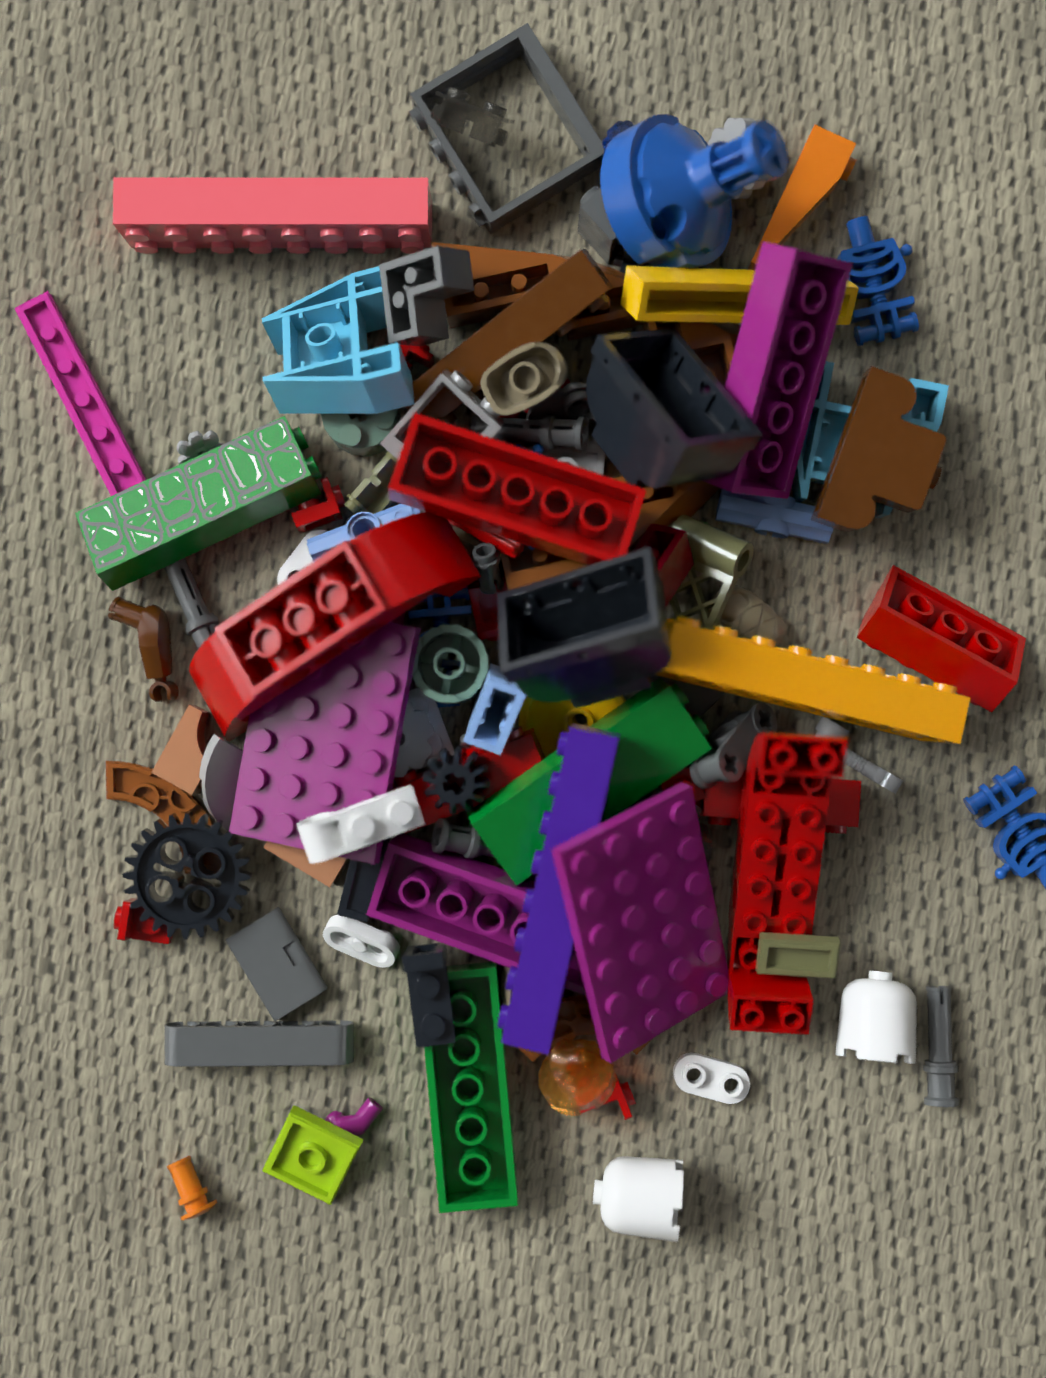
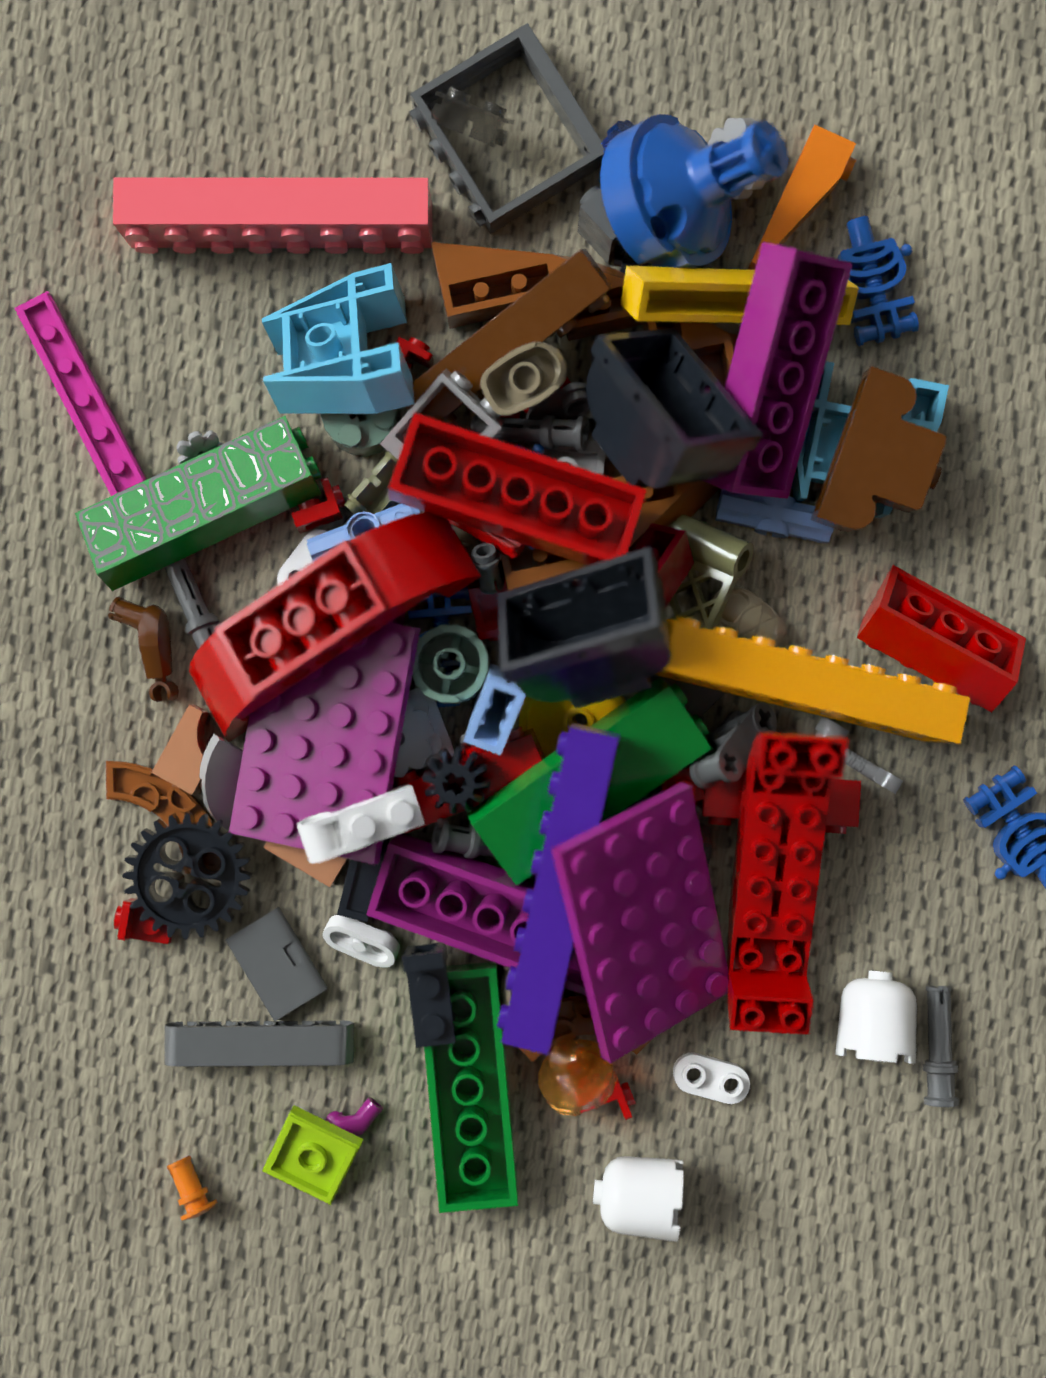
(416, 293): dark grey brick -> none
(798, 955): olive tile -> none

